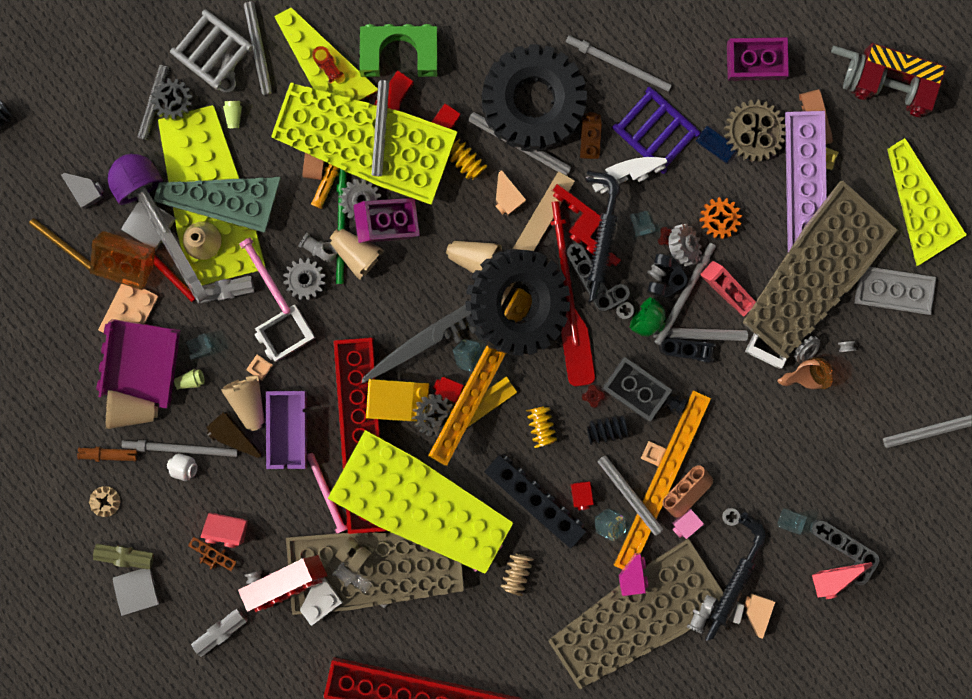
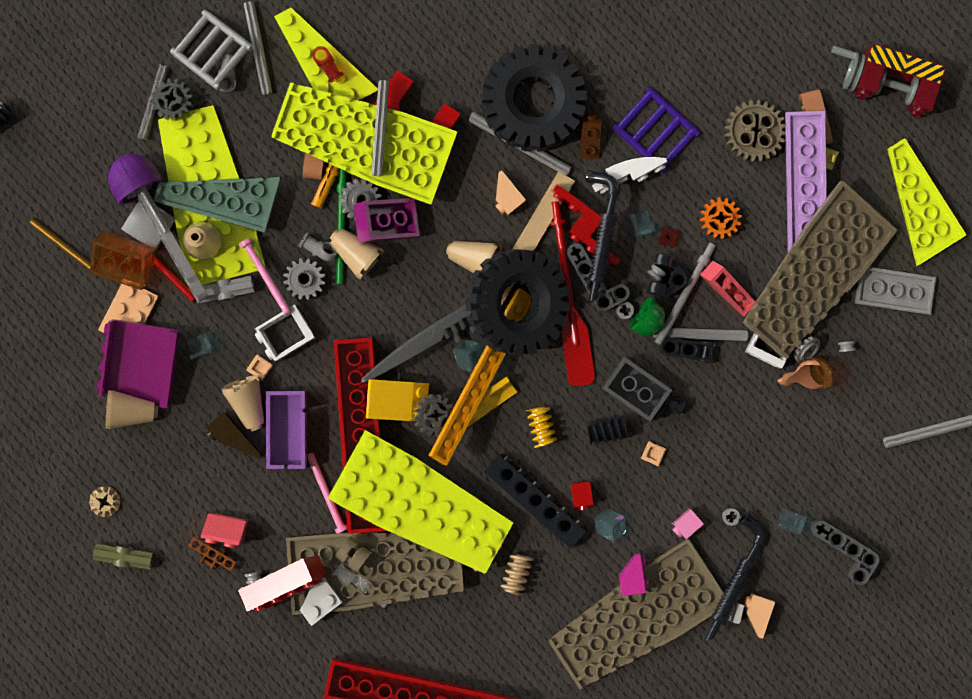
(84, 190): light grey slope -> none
(107, 454): dark orange pin -> none
(135, 591): light grey slope -> none
(142, 445): light grey bar -> none
(182, 467): white head -> none
(190, 379): yellowish green cone -> none
(219, 632): light grey piece -> none
(232, 113): yellowish green cone -> none
(375, 38): bright green arch -> none
(448, 389): red brick -> none
(466, 160): yellow piece -> none
(584, 47): light grey bar -> none
(593, 401): clear red plate -> none
(630, 495): light grey axle -> none
(664, 475): light orange plate -> none
(684, 245): light grey gear -> none
(687, 491): nougat beam -> none
(700, 617): light grey connector -> none
(715, 144): clear blue tile -> none
(757, 59): magenta brick -> none
(835, 580): coral slope -> none

